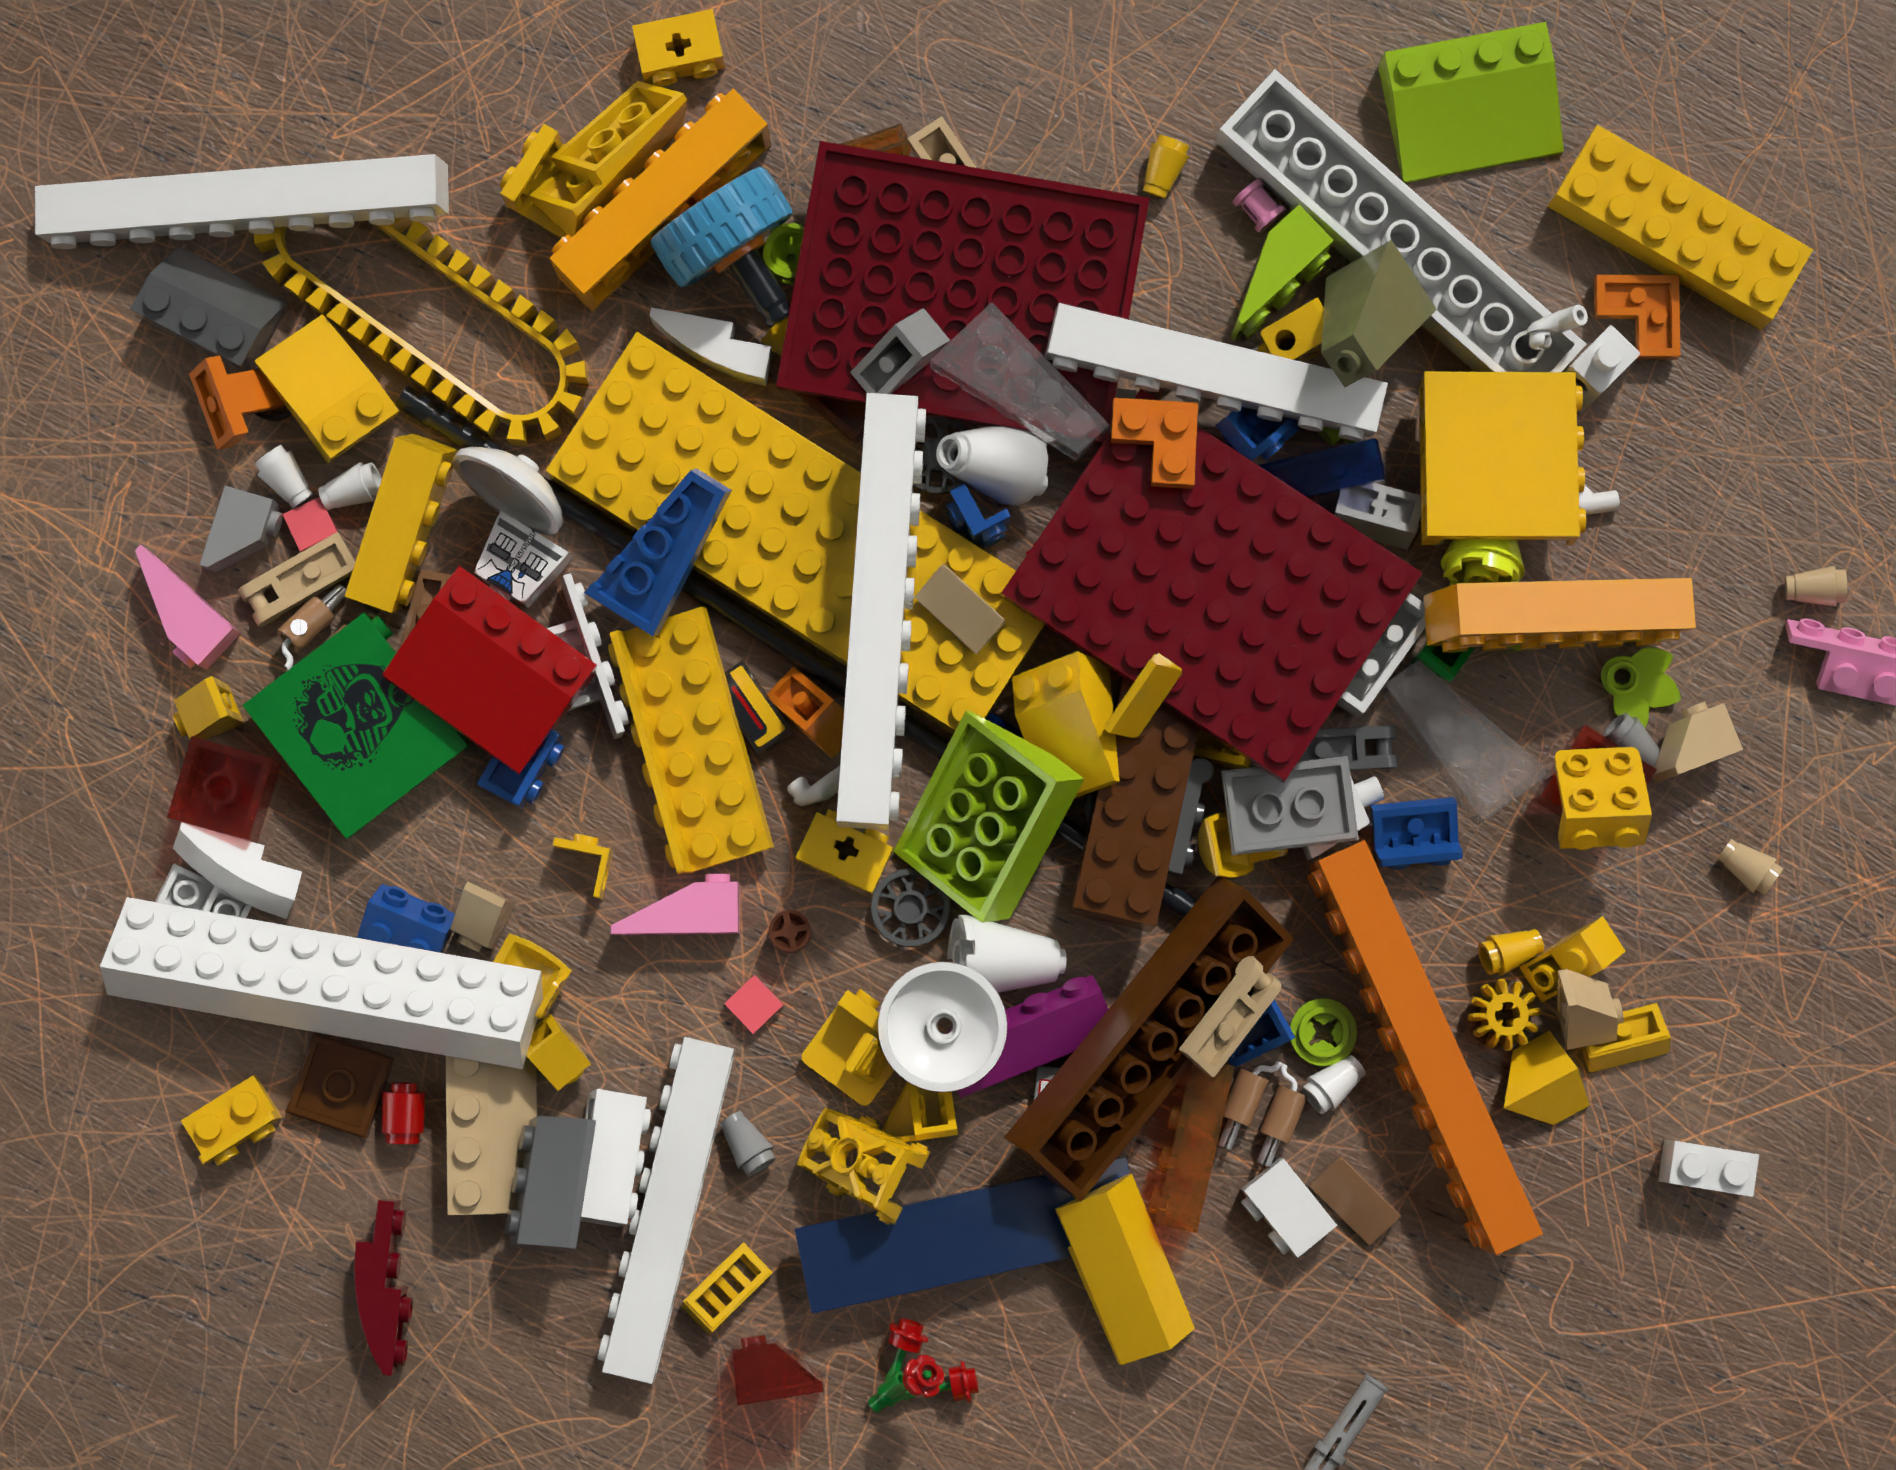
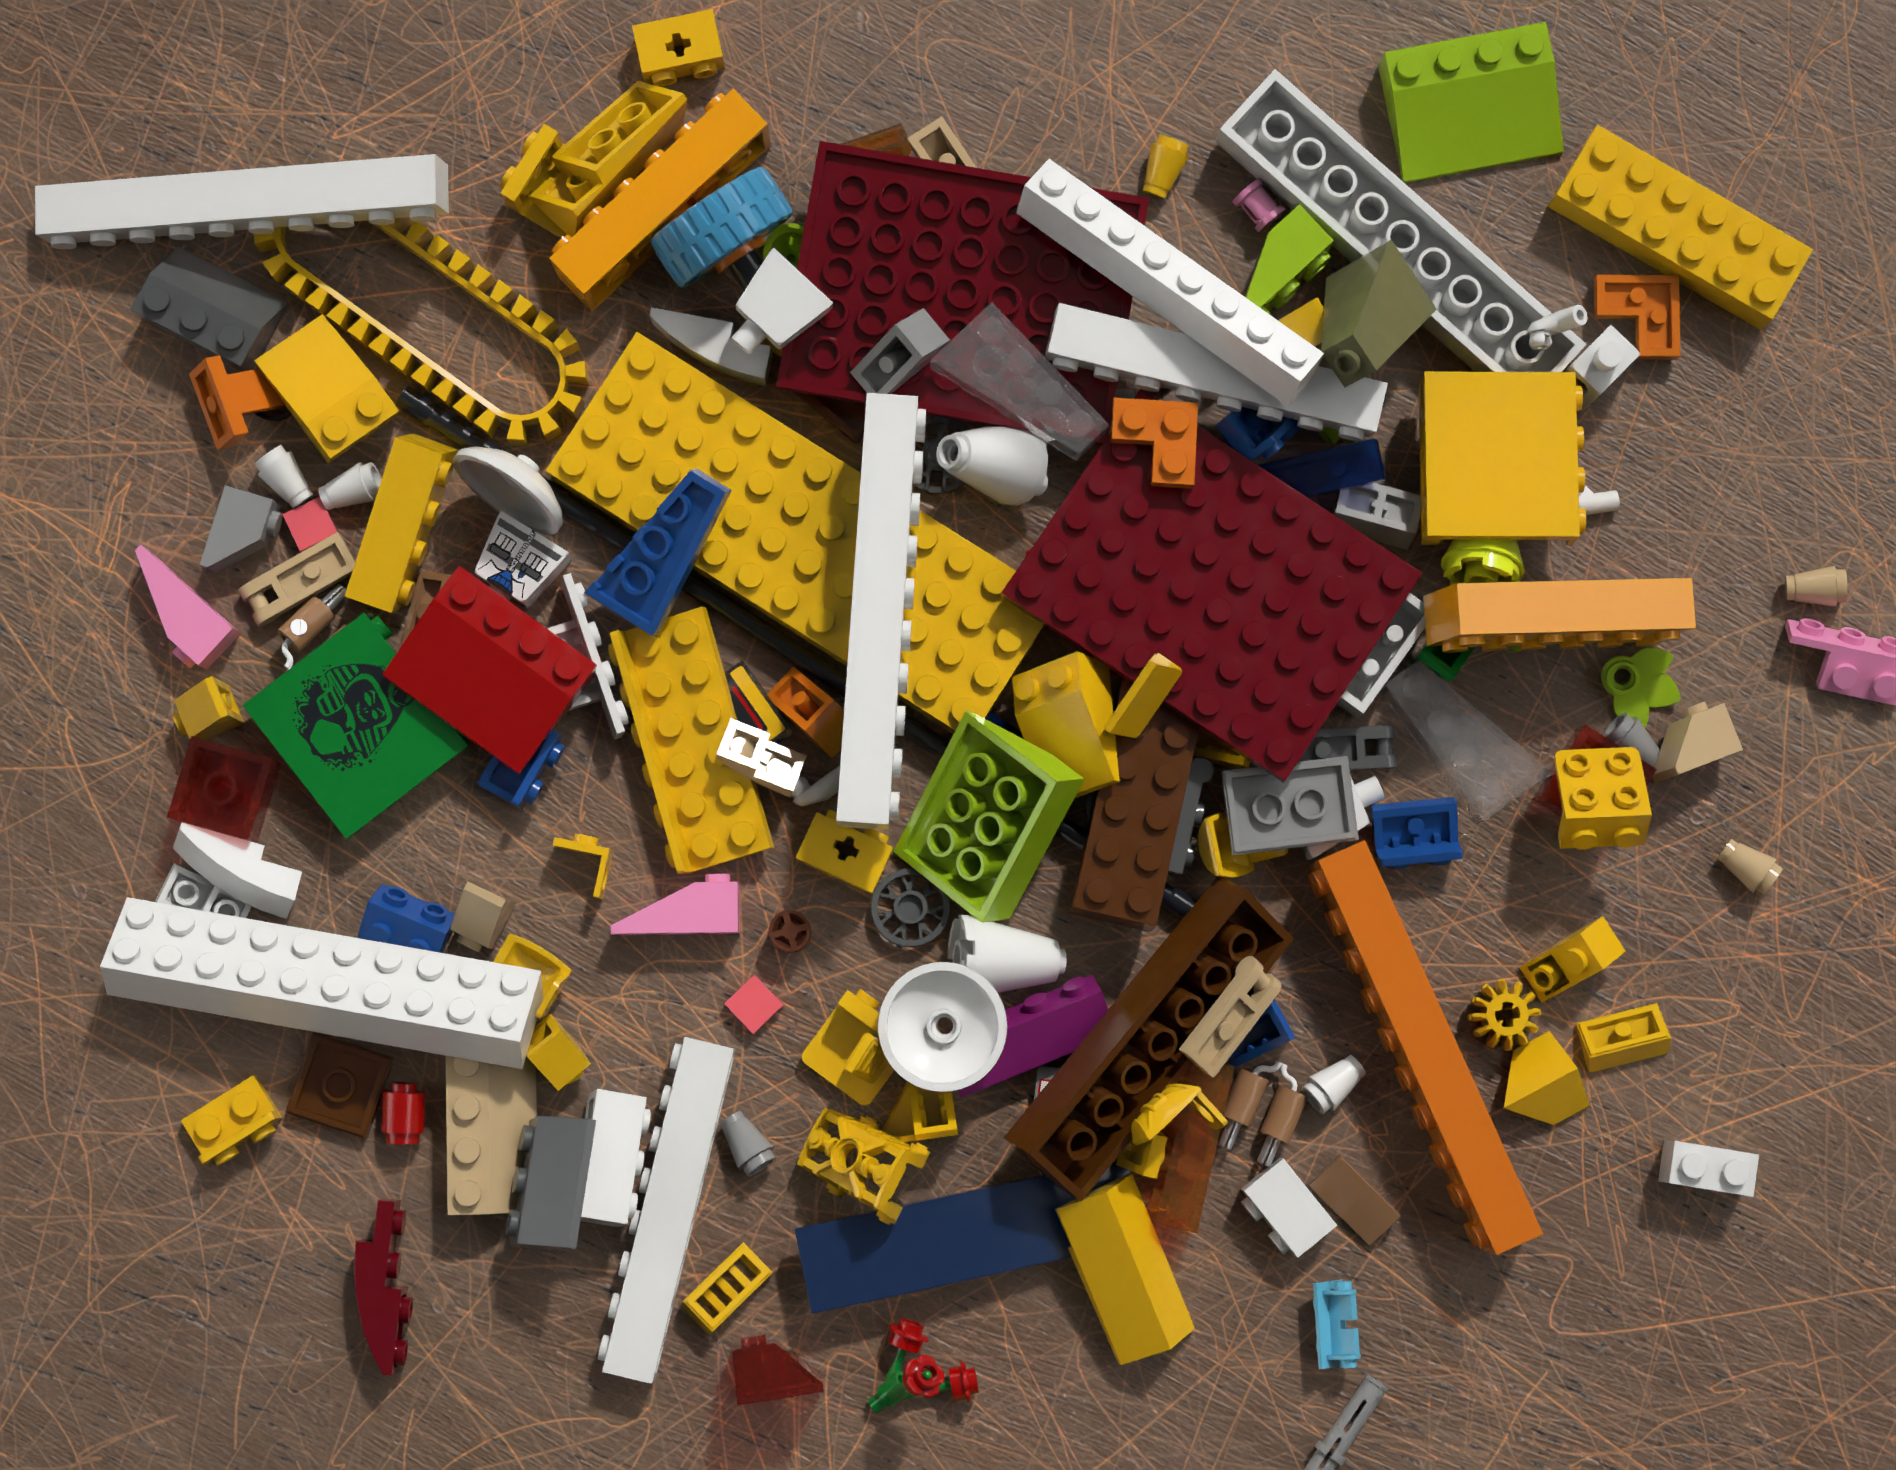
(760, 760): none -> slope
(778, 305): none -> white torso
(960, 609): tan slope -> none
(968, 519): blue bracket -> none
(1144, 1158): none -> yellow bracket
(1169, 282): none -> white brick
(1169, 1104): none -> yellow piece
(1333, 1305): none -> medium azure hinge
(1343, 1032): lime gear -> none
(1509, 950): yellow cone -> none
(1586, 1010): tan slope -> none

